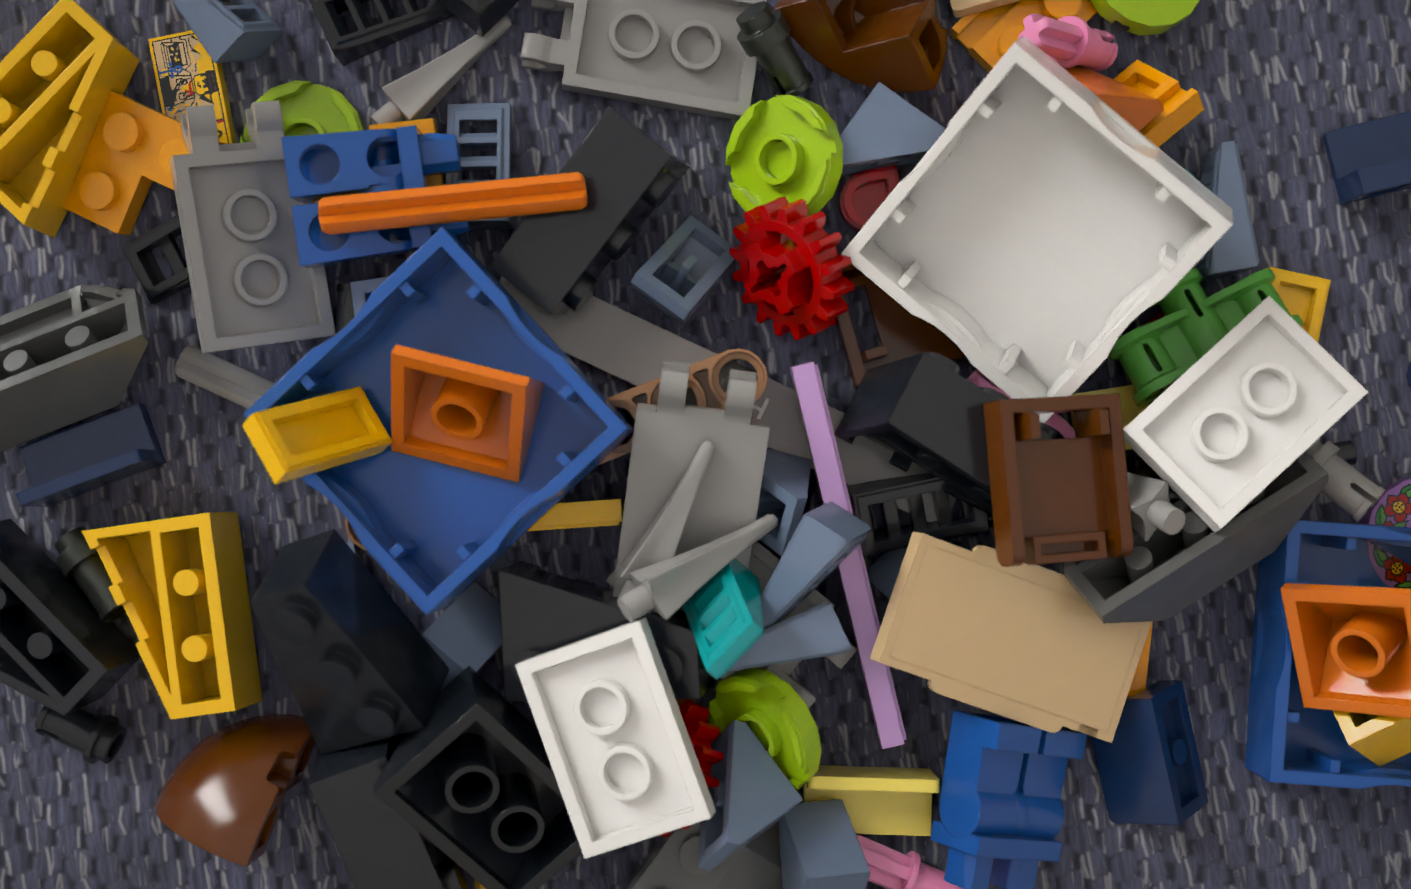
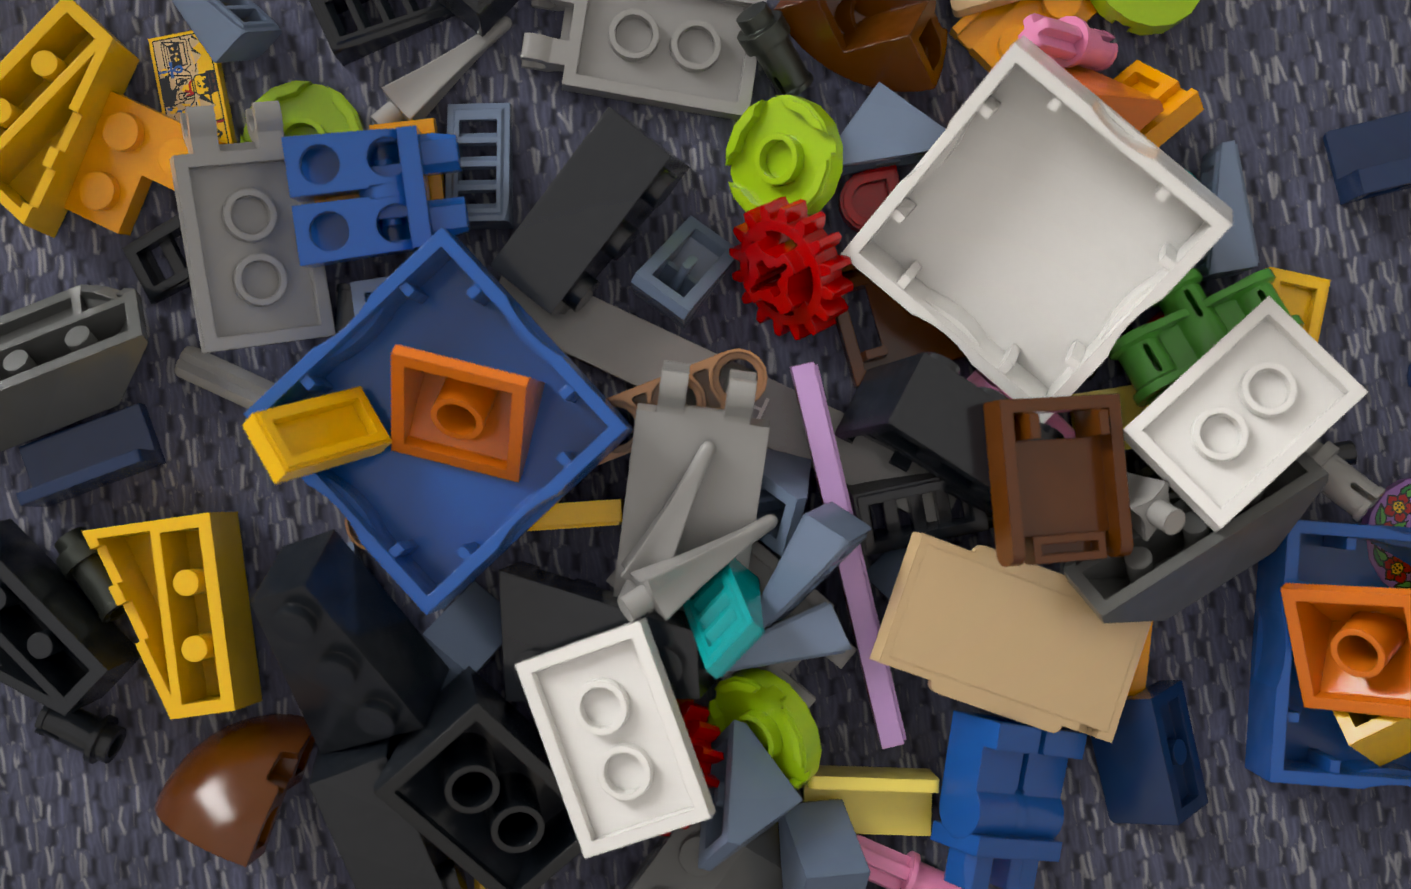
(452, 203): orange axle -> none

